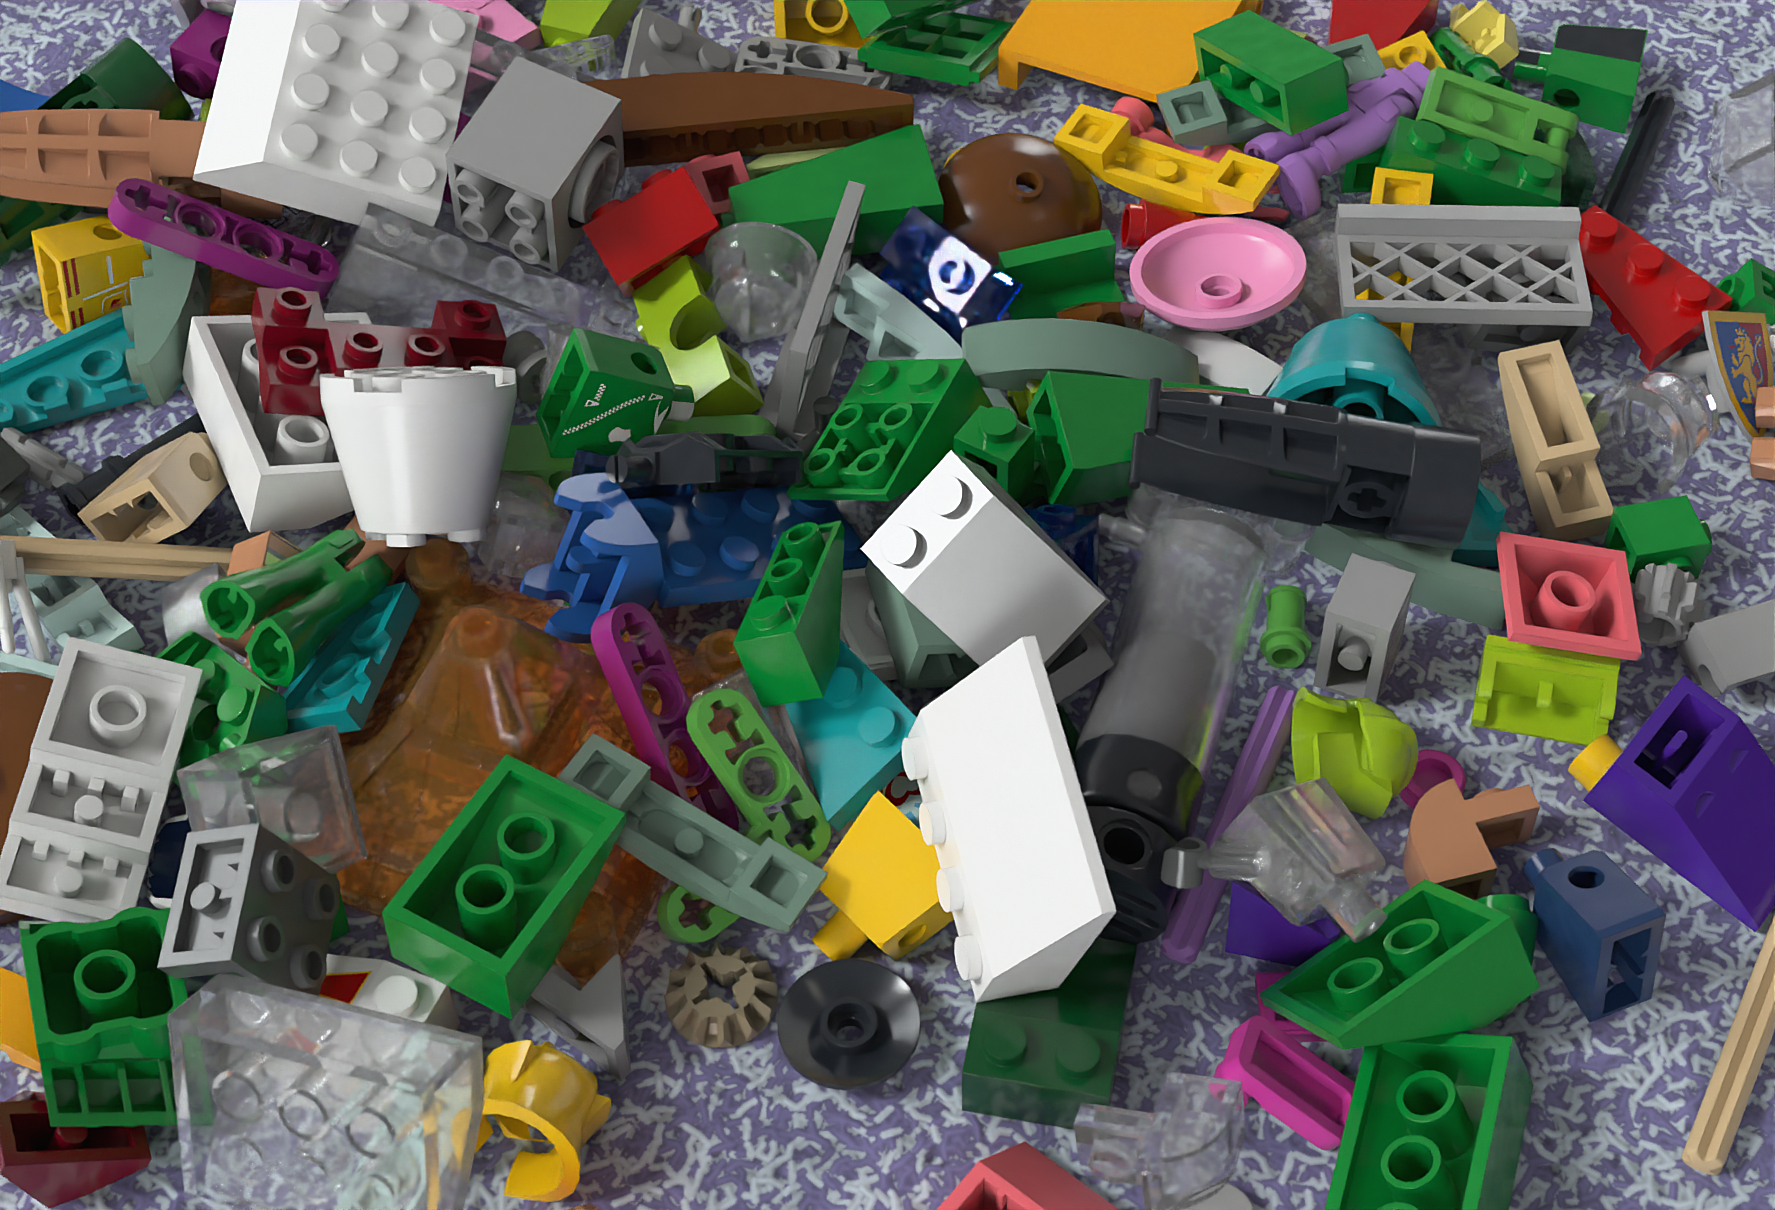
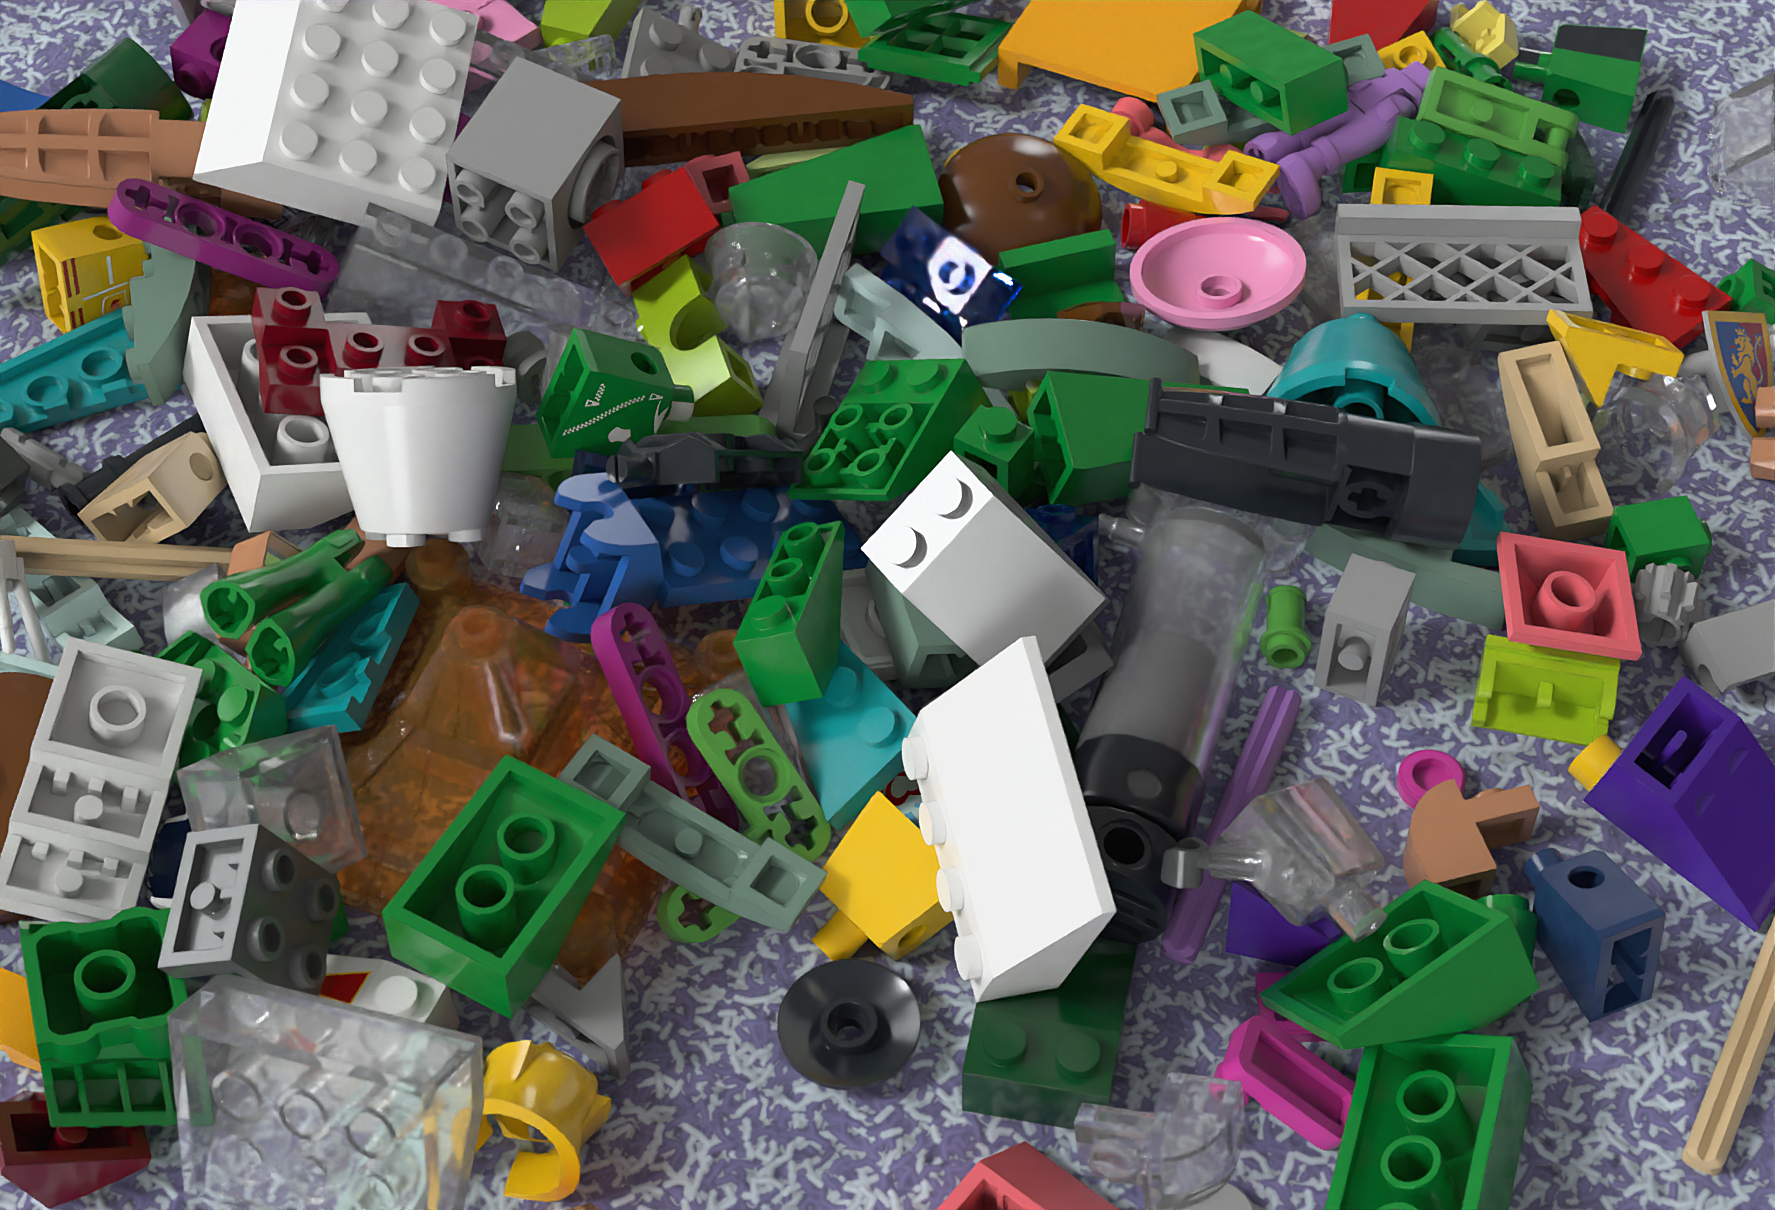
(713, 1021): dark tan gear -> none
(1355, 747): lime helmet -> none
(1600, 348): none -> yellow slope

